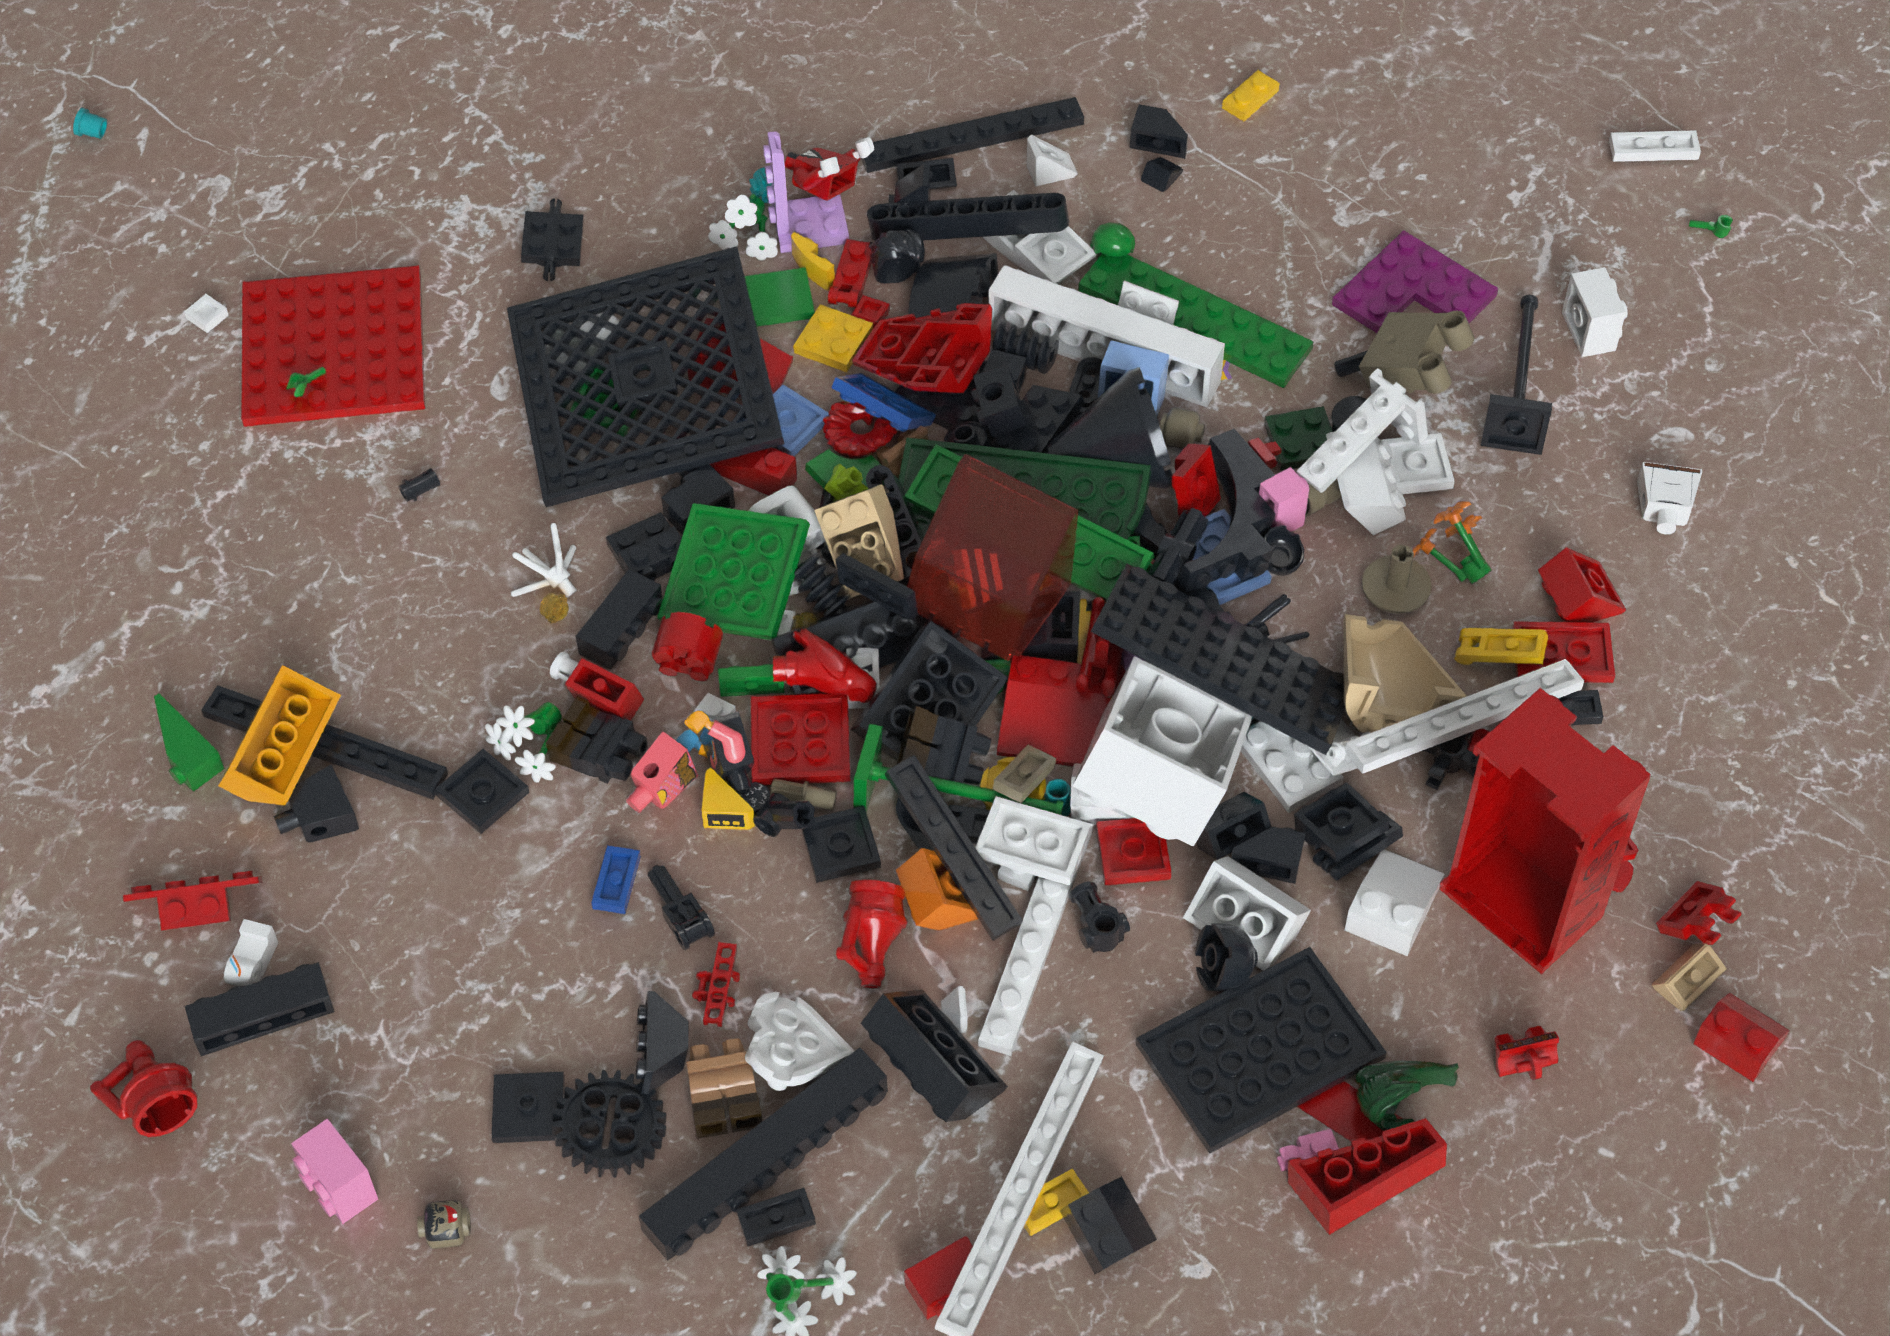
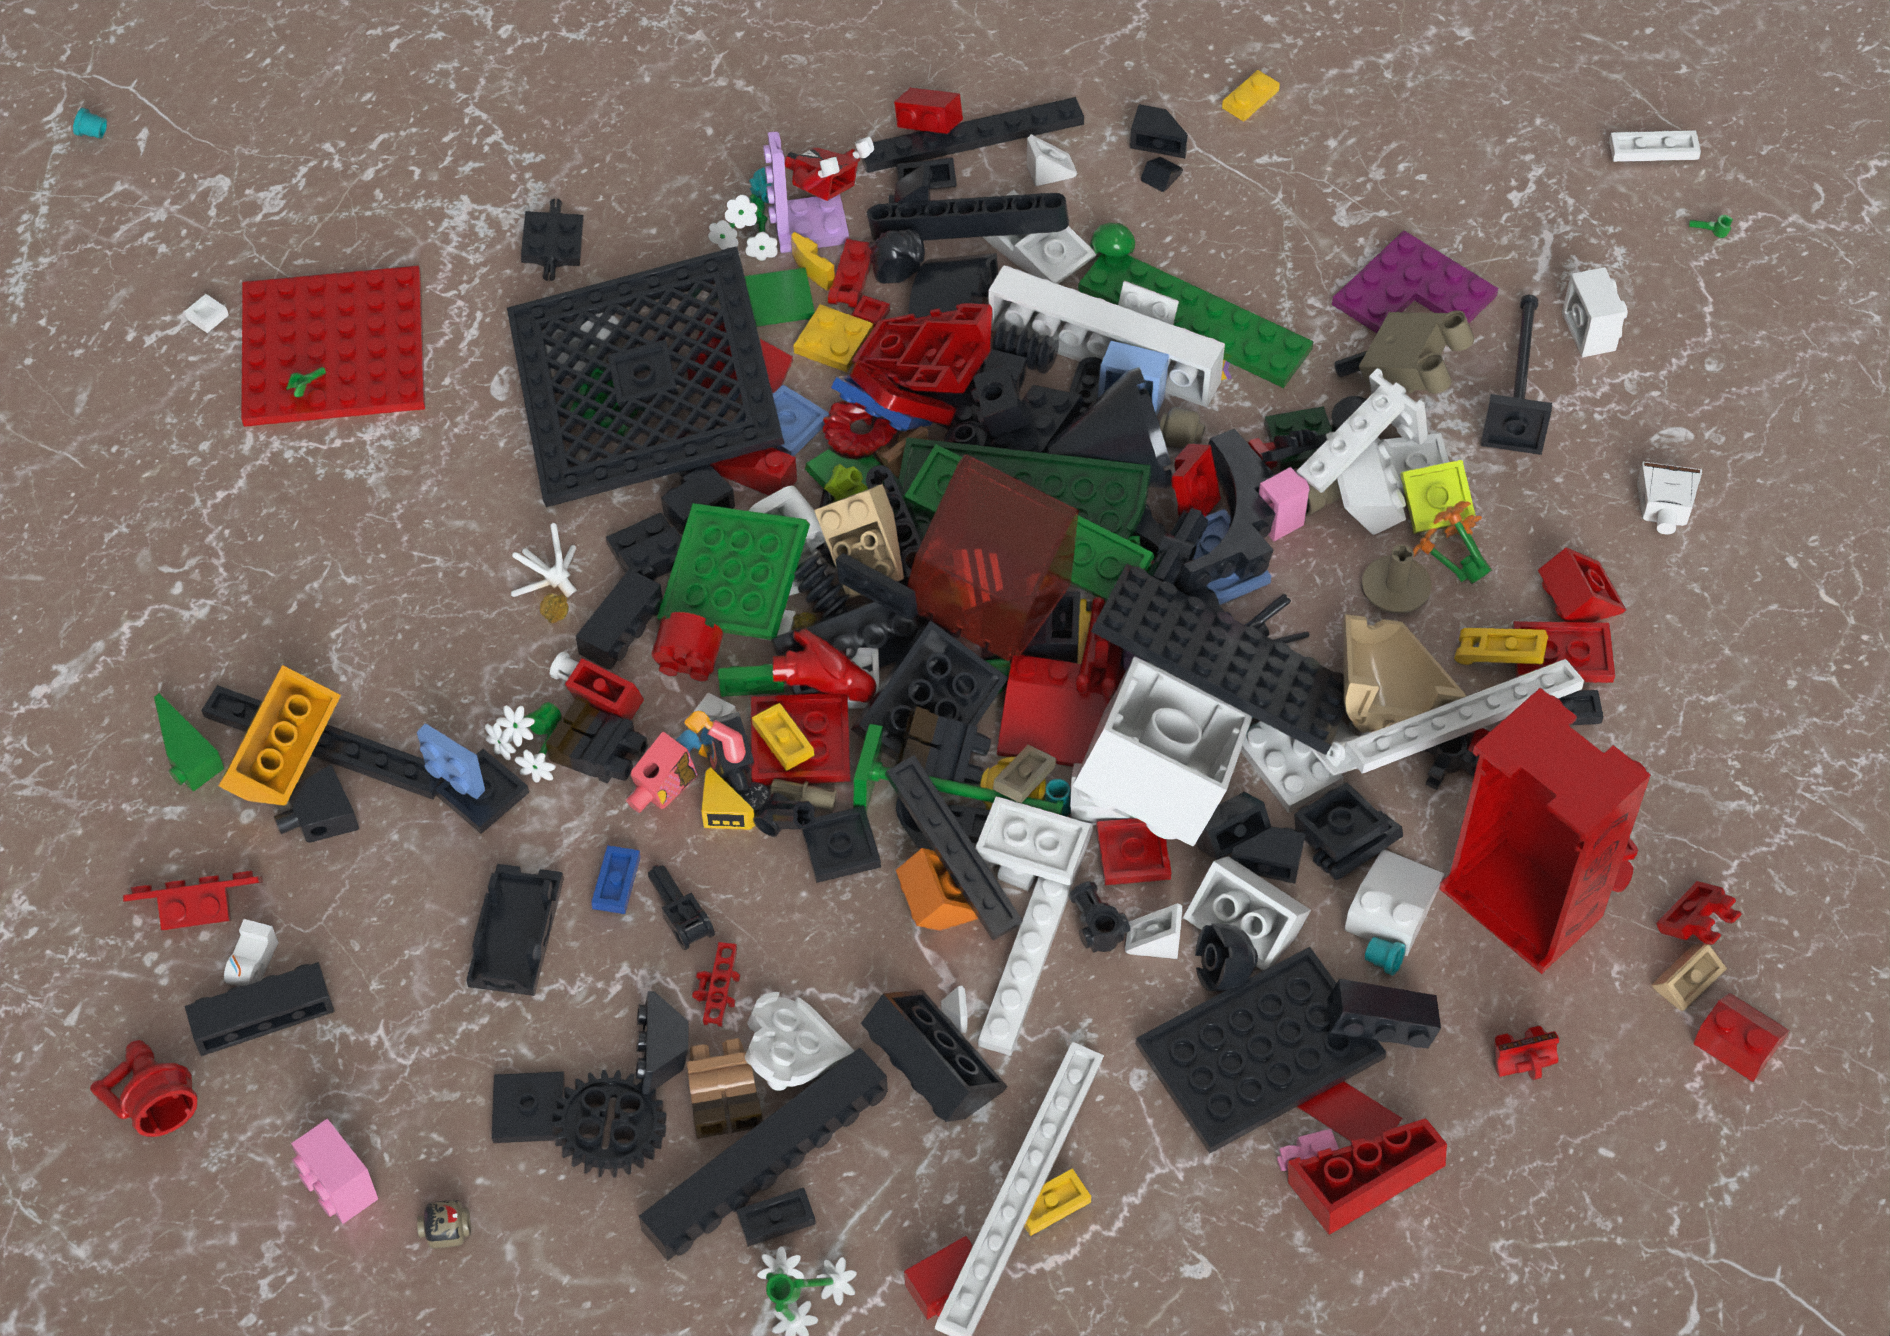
(418, 485): black pin -> none
(450, 761): none -> medium blue plate
(514, 930): none -> black piece
(783, 736): none -> yellow plate
(875, 920): red piece -> none
(898, 400): none -> red beam
(928, 110): none -> red brick
(1108, 1225): black slope -> none
(1156, 933): none -> white slope
(1287, 550): black hair -> none
(1294, 443): none -> black piece
(1383, 1013): none -> black brick
(1385, 954): none -> teal piece
(1390, 1082): dark green hair -> none
(1432, 491): none -> neon yellow plate

